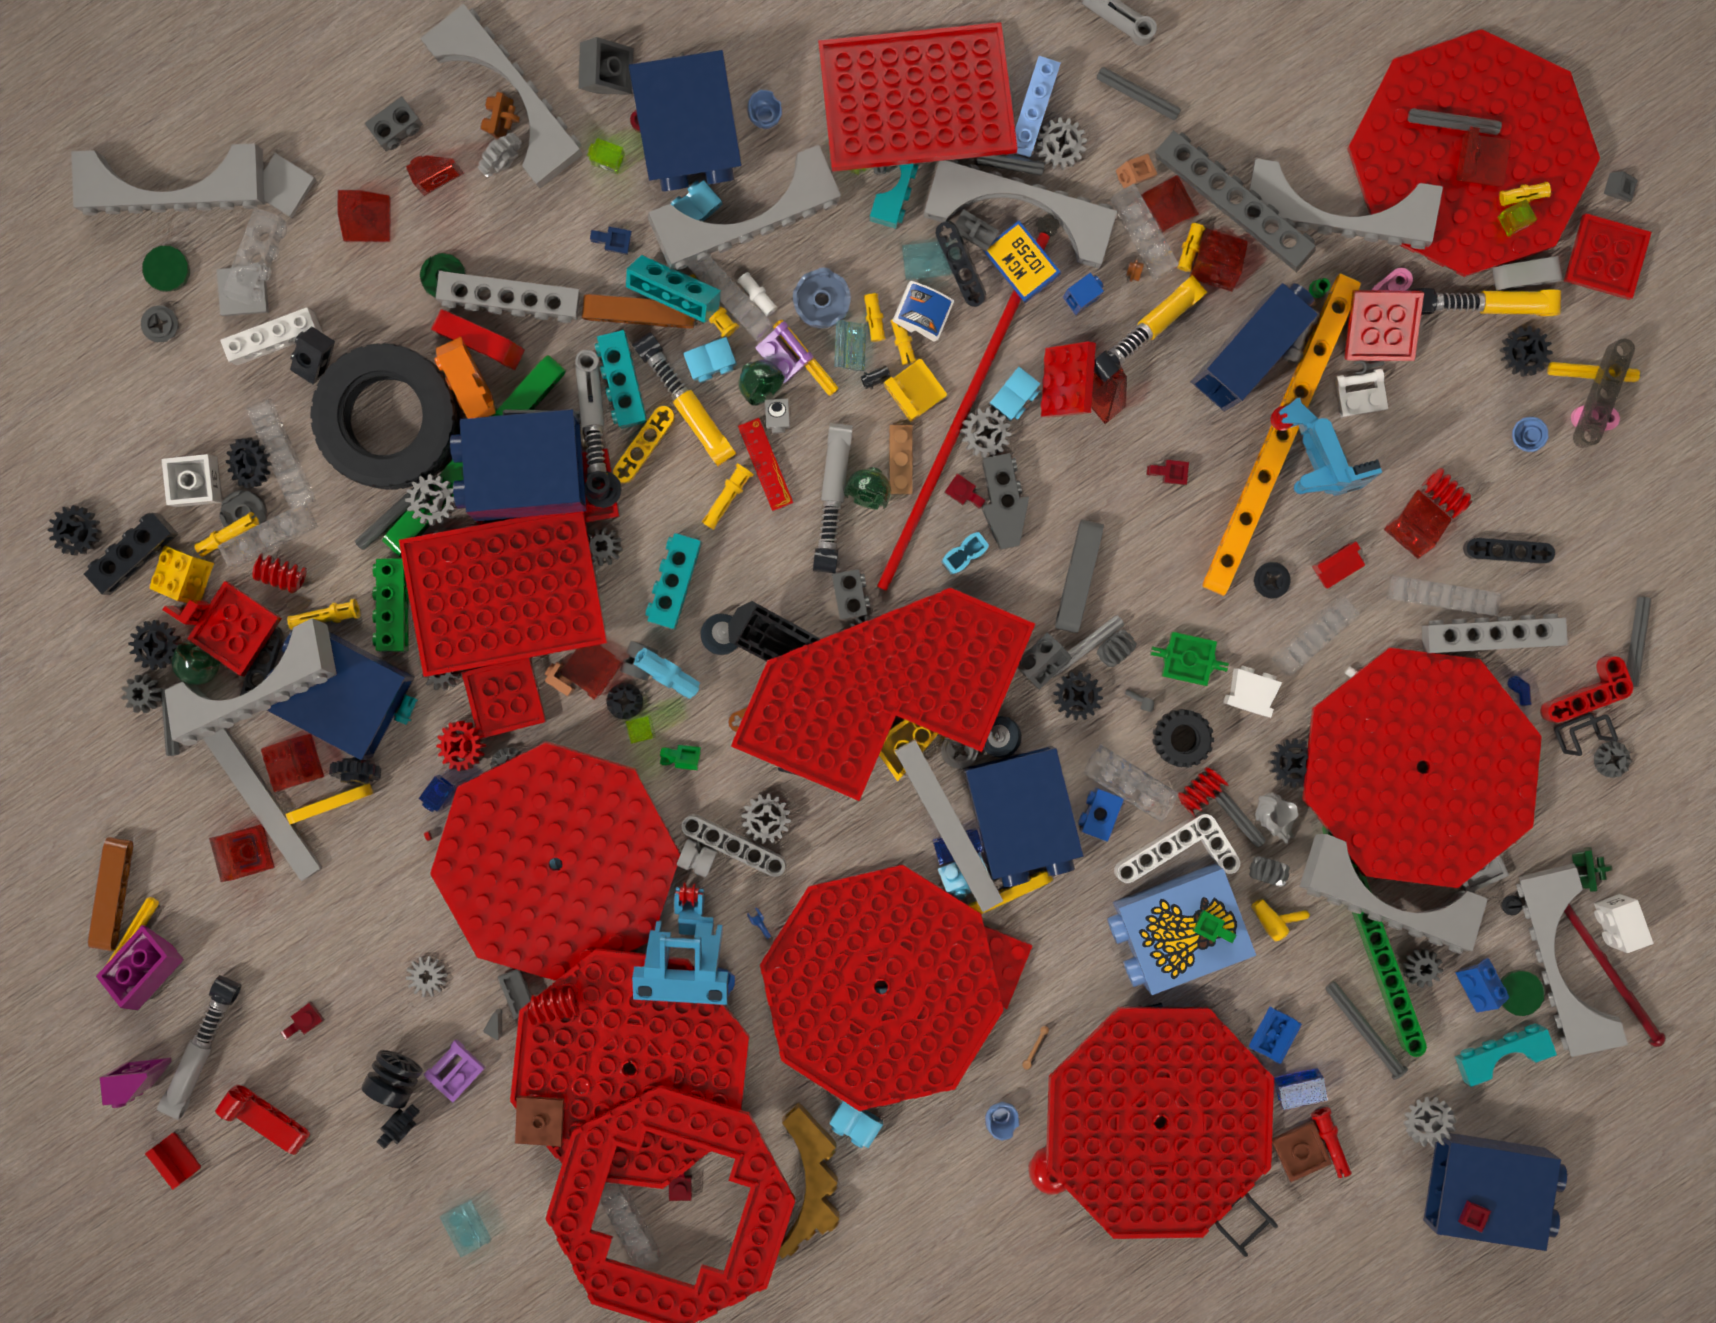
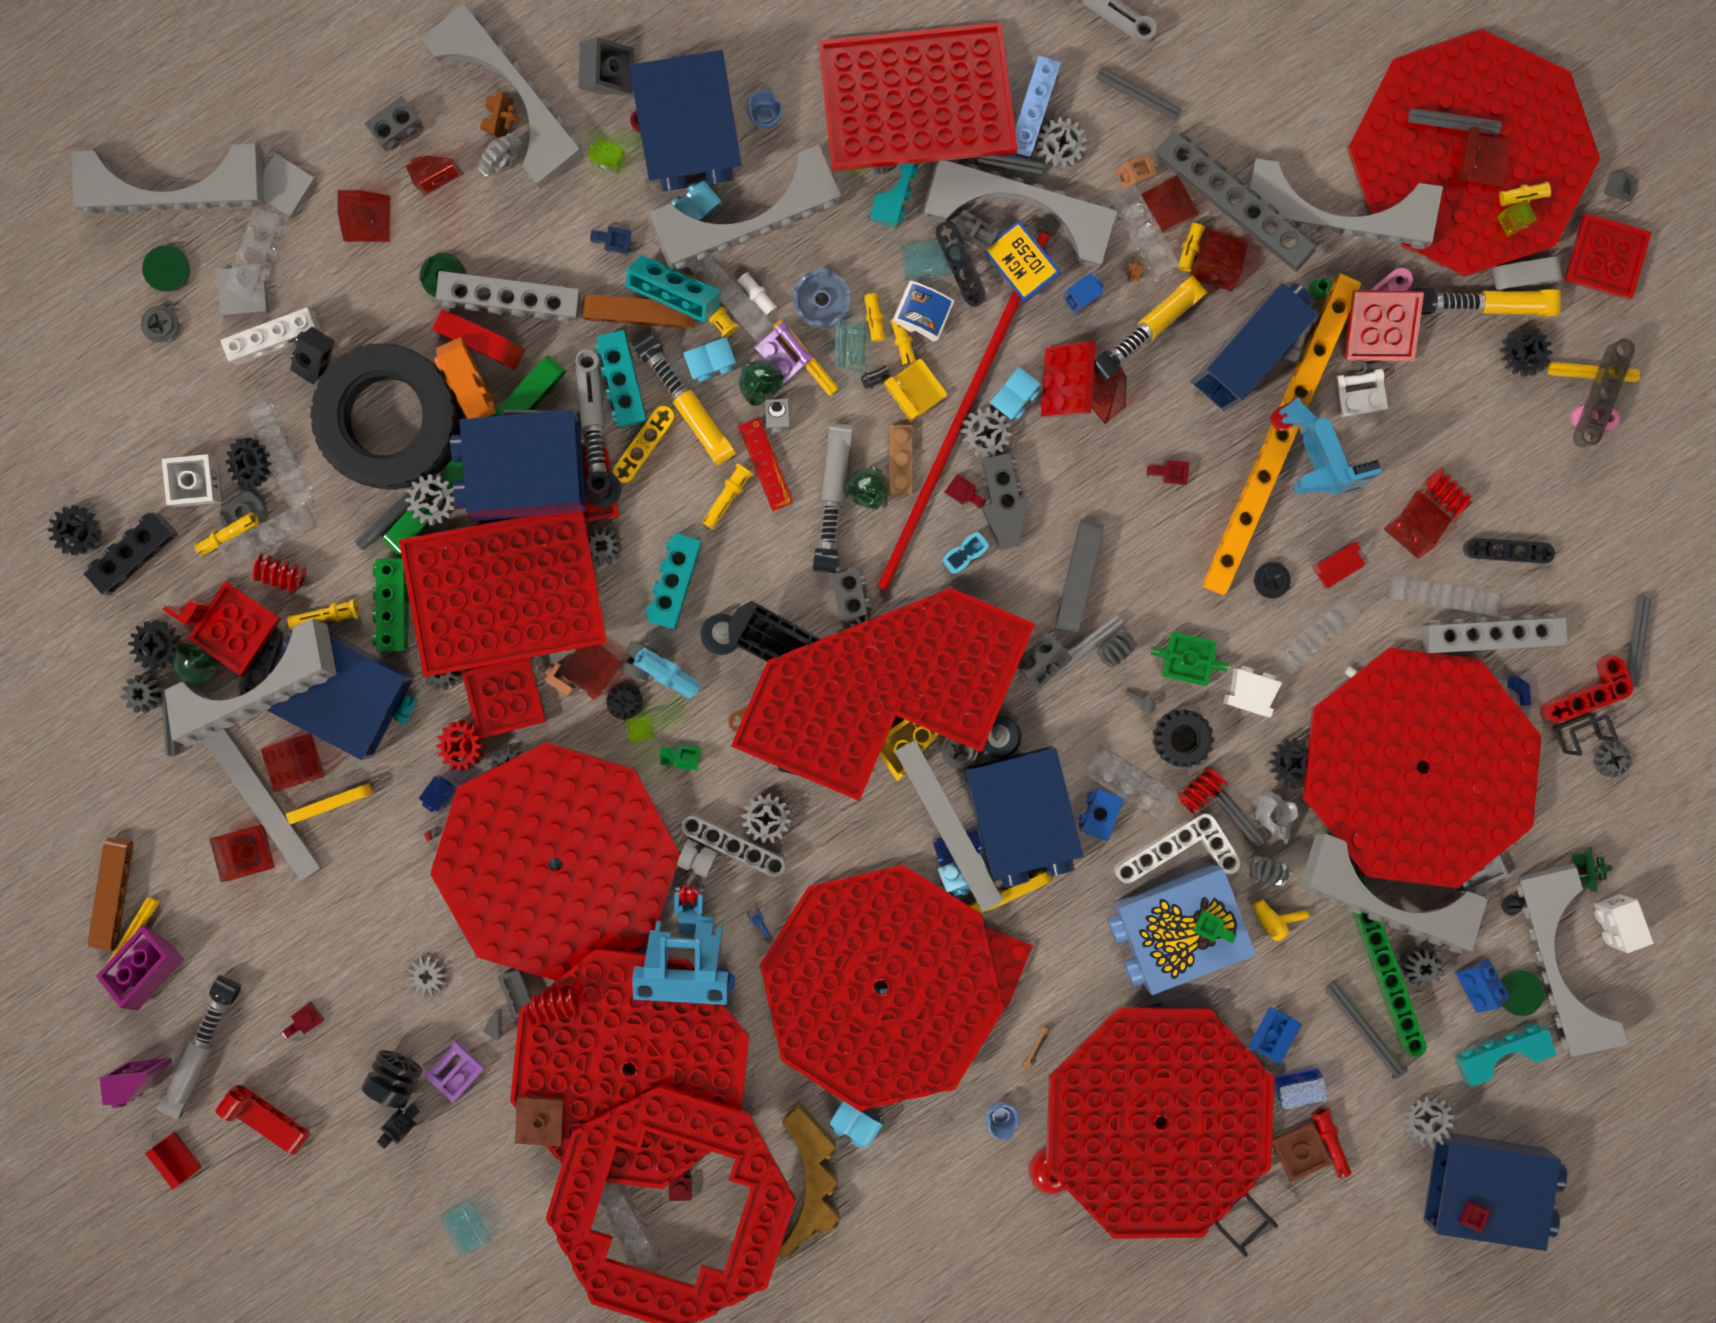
(180, 575): yellow bracket -> none
(355, 771): black gear -> none
(1085, 688): black gear -> none
(1530, 434): medium blue hair -> none
(1656, 1038): dark red bar -> none

